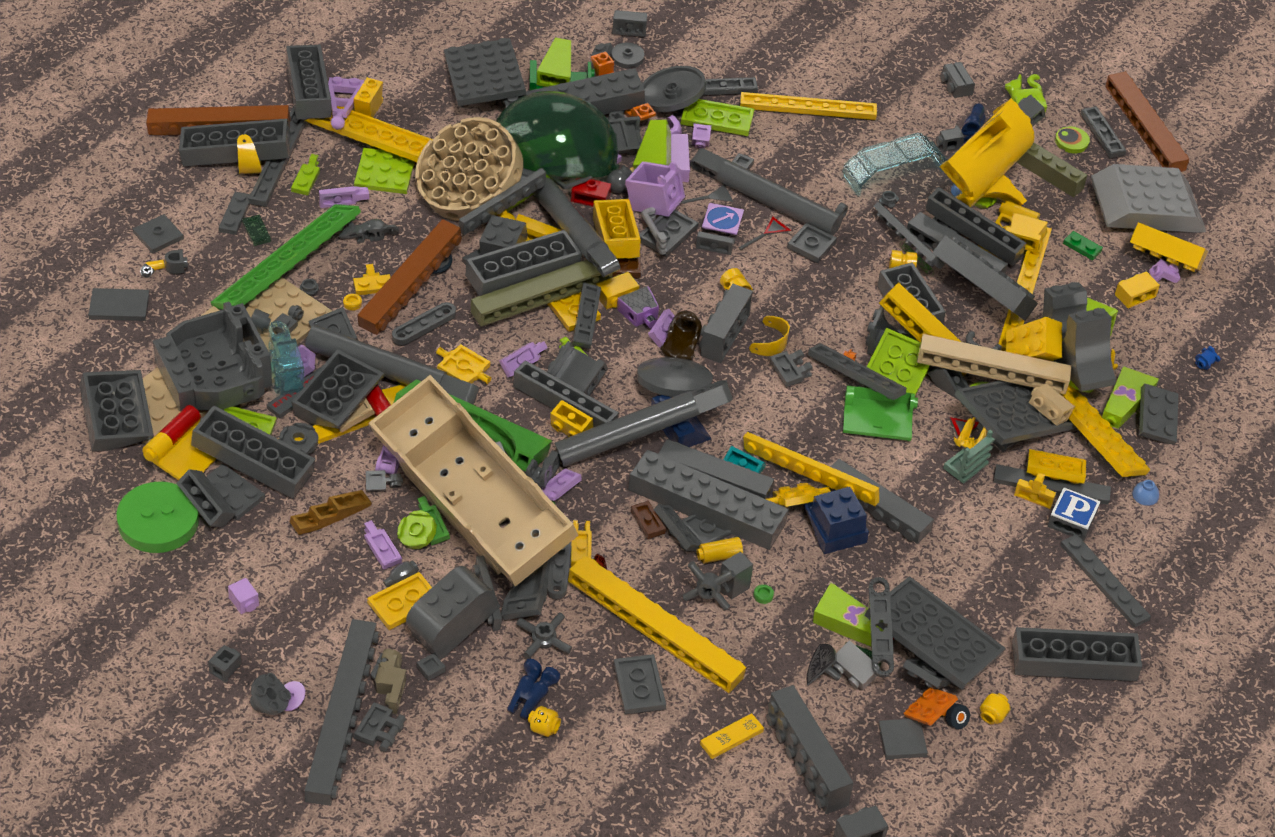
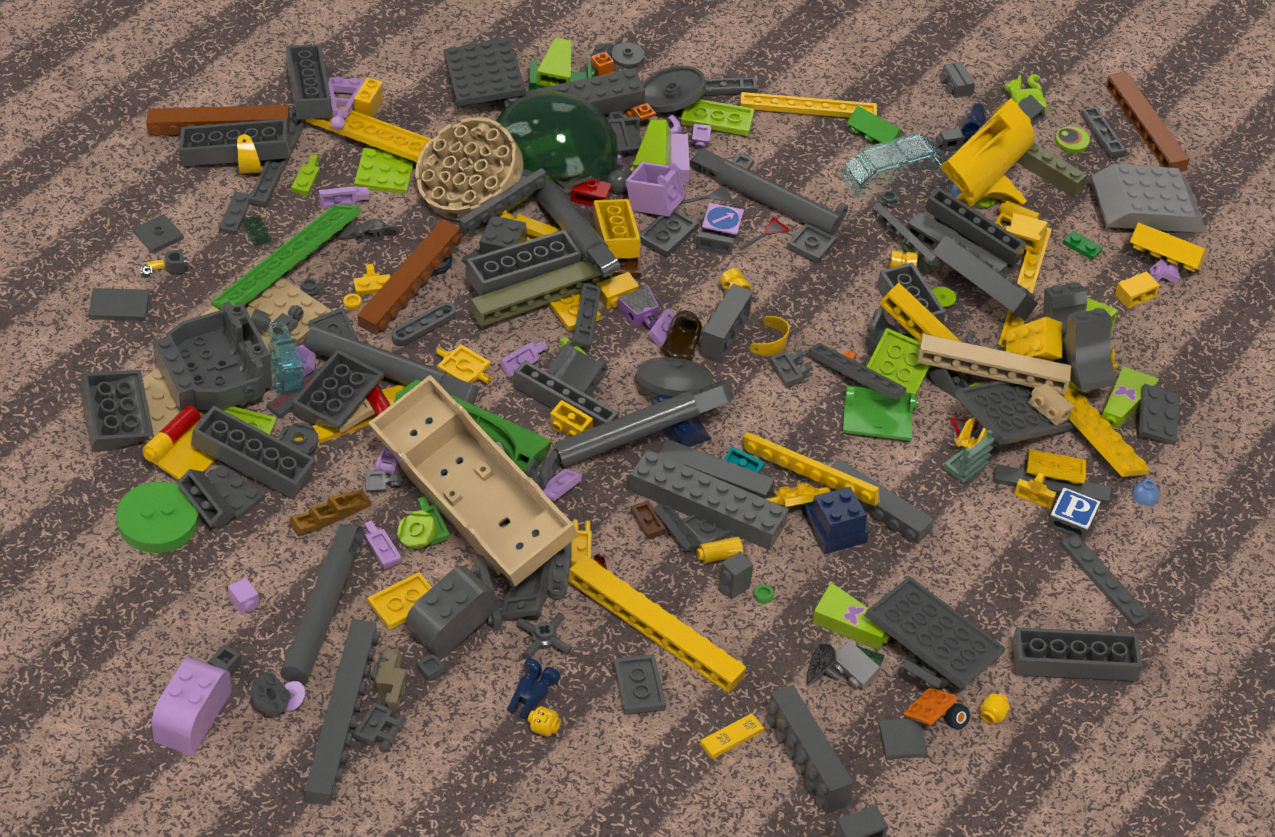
(190, 705): none -> lavender brick
(322, 604): none -> dark grey piece
(401, 572): dark grey plant -> none
(629, 23): dark grey bracket -> none
(648, 216): light grey hinge -> none
(708, 585): dark grey bar -> none
(873, 126): none -> bright green brick
(881, 640): dark grey piece -> none
(945, 296): none -> lime piece
(1207, 358): blue brick -> none

